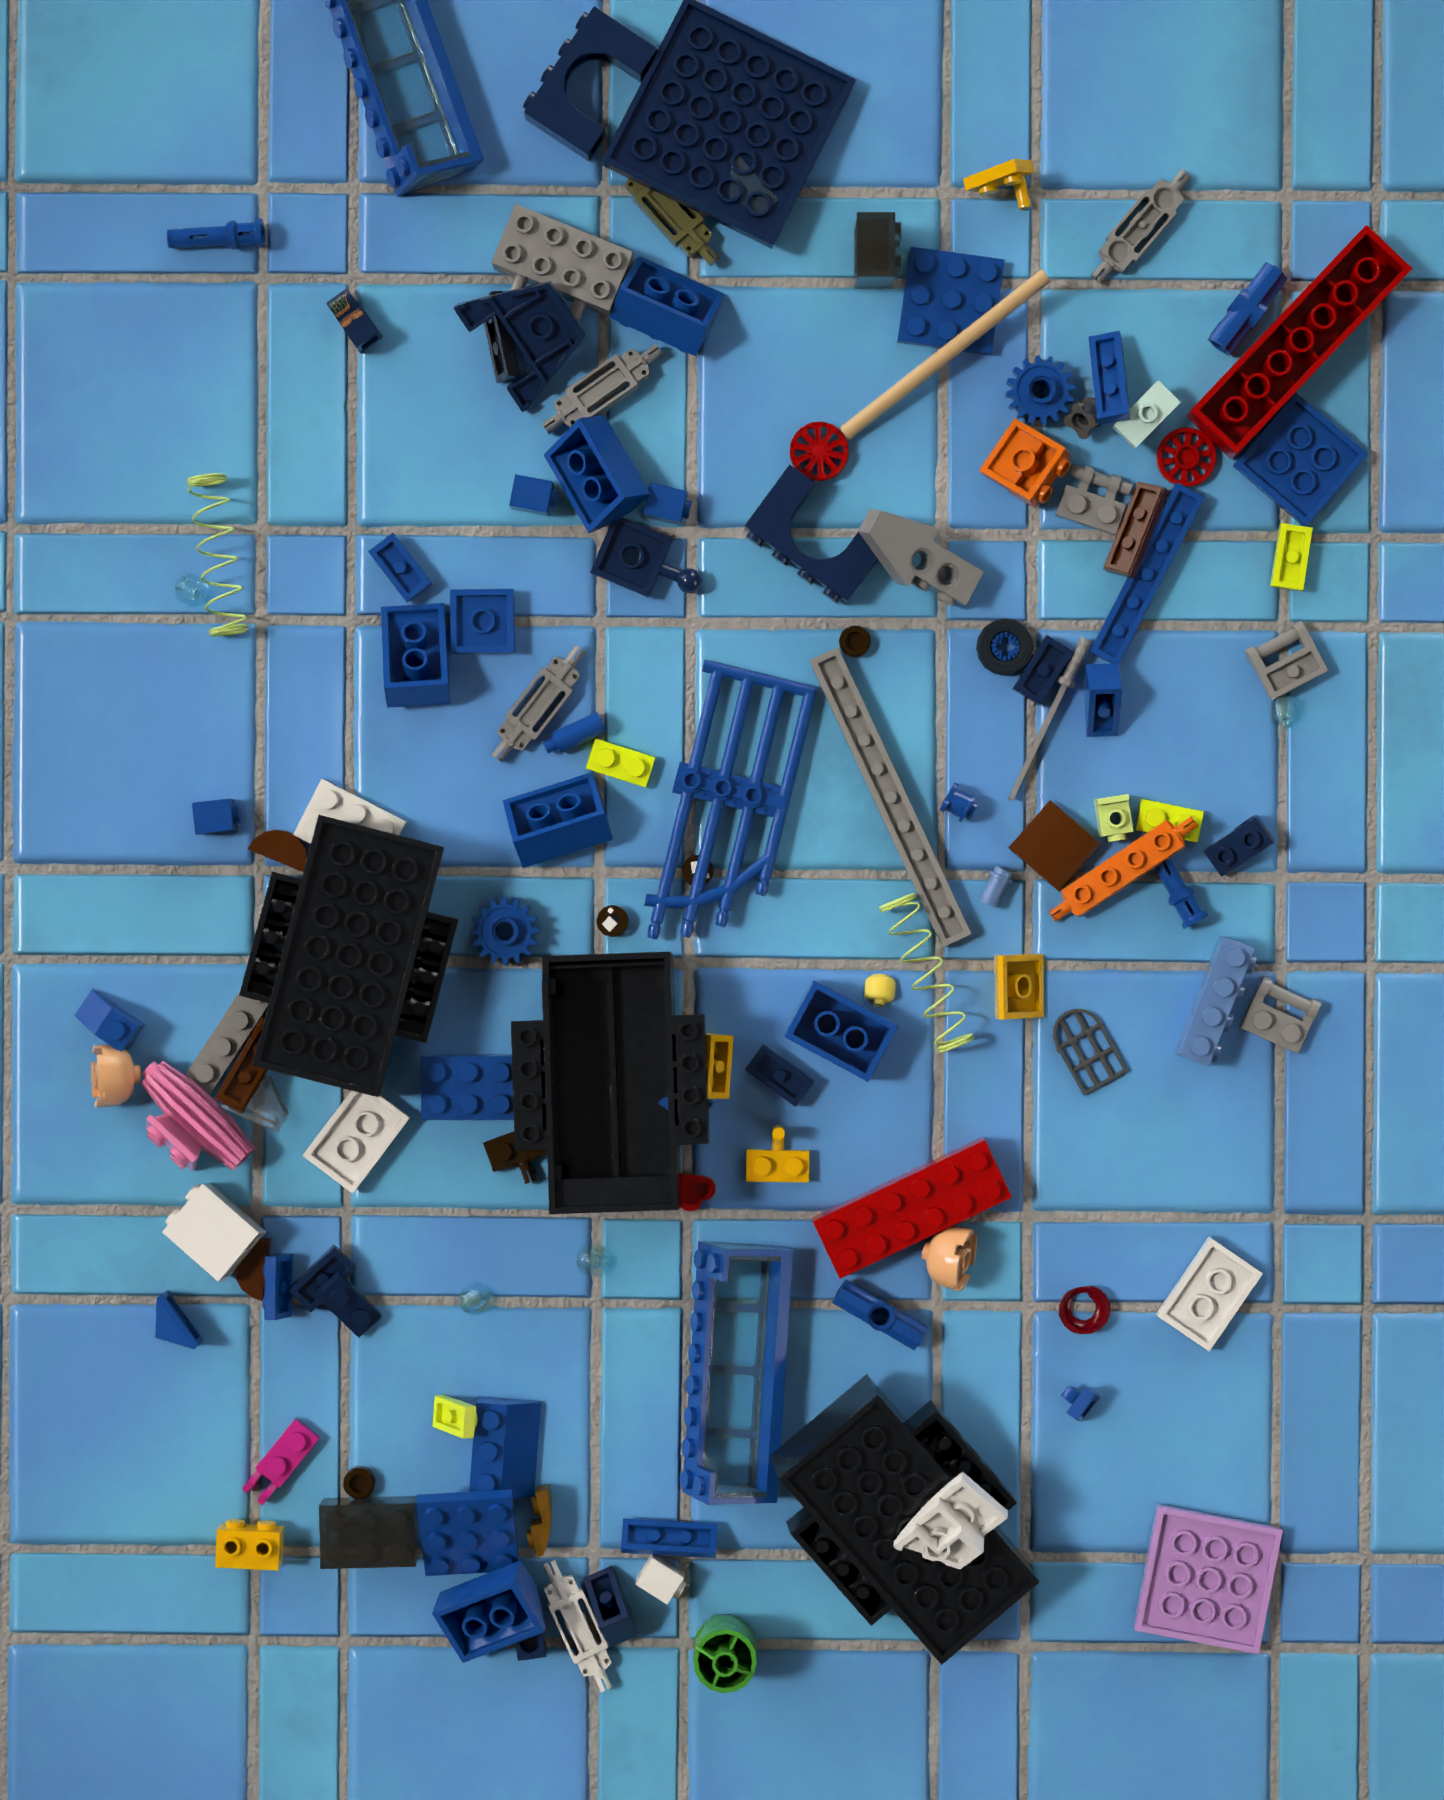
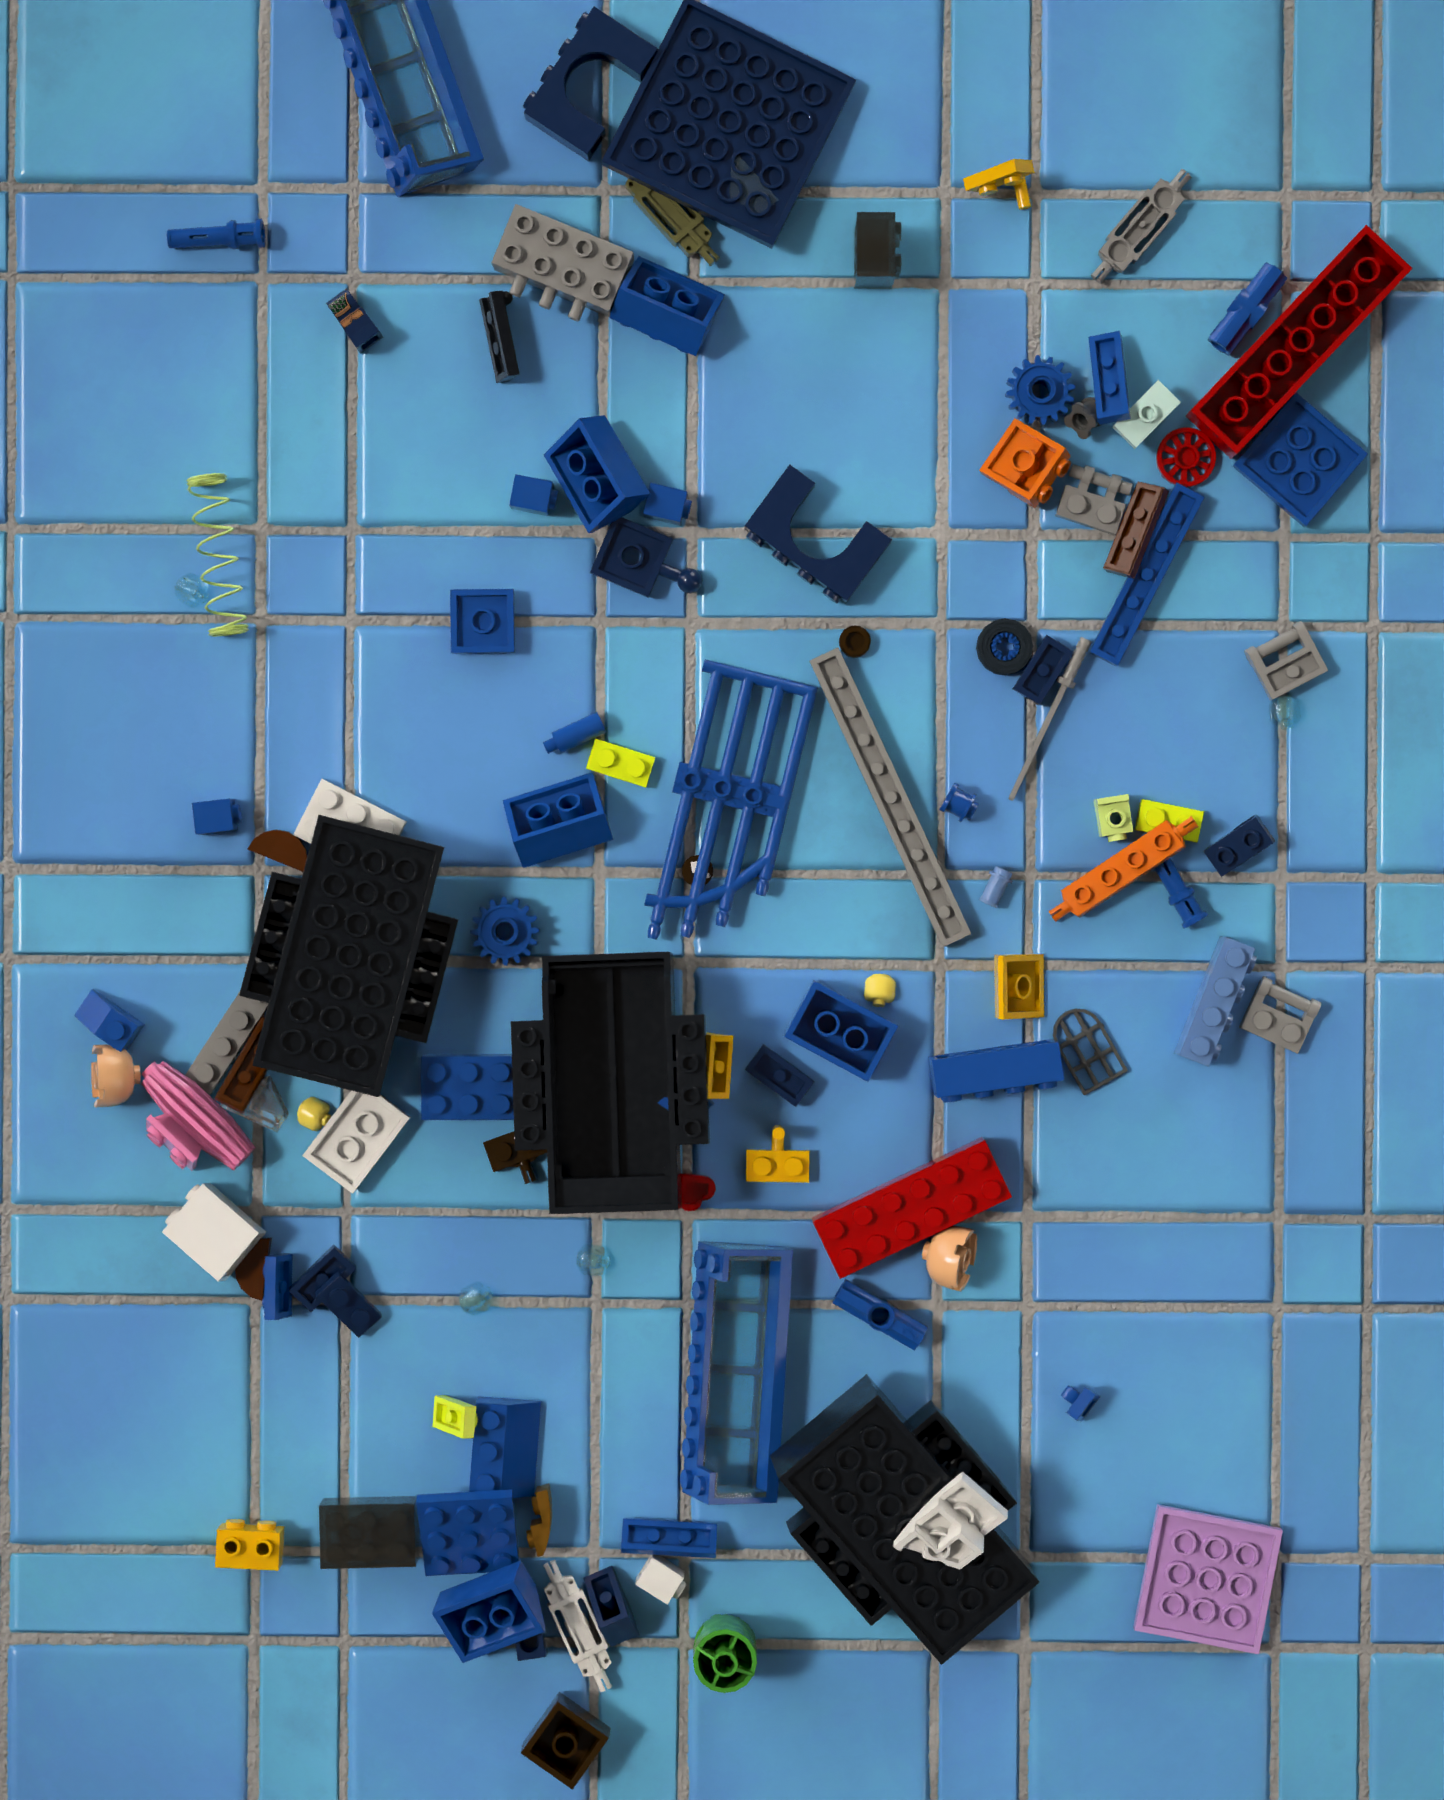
(173, 1324): blue slope -> none
(283, 1458): dark pink hinge -> none
(313, 1113): none -> light yellow piece
(359, 1482): dark brown tile -> none
(400, 567): blue plate -> none
(415, 655): blue slope -> none
(517, 730): light grey piece -> none
(539, 326): dark blue wing -> none
(565, 1740): none -> dark brown brick
(612, 920): dark brown tile -> none
(628, 370): light grey piece -> none
(819, 451): red wheel -> none
(896, 542): light grey brick -> none
(945, 354): tan piece -> none
(946, 296): blue plate -> none
(946, 1045): yellowish green piece -> none
(996, 1068): none -> blue brick
(1054, 846): reddish brown slope -> none
(1091, 1325): dark red piece -> none
(1102, 699): blue slope -> none
(1209, 1294): white plate -> none
(1291, 557): neon yellow plate -> none

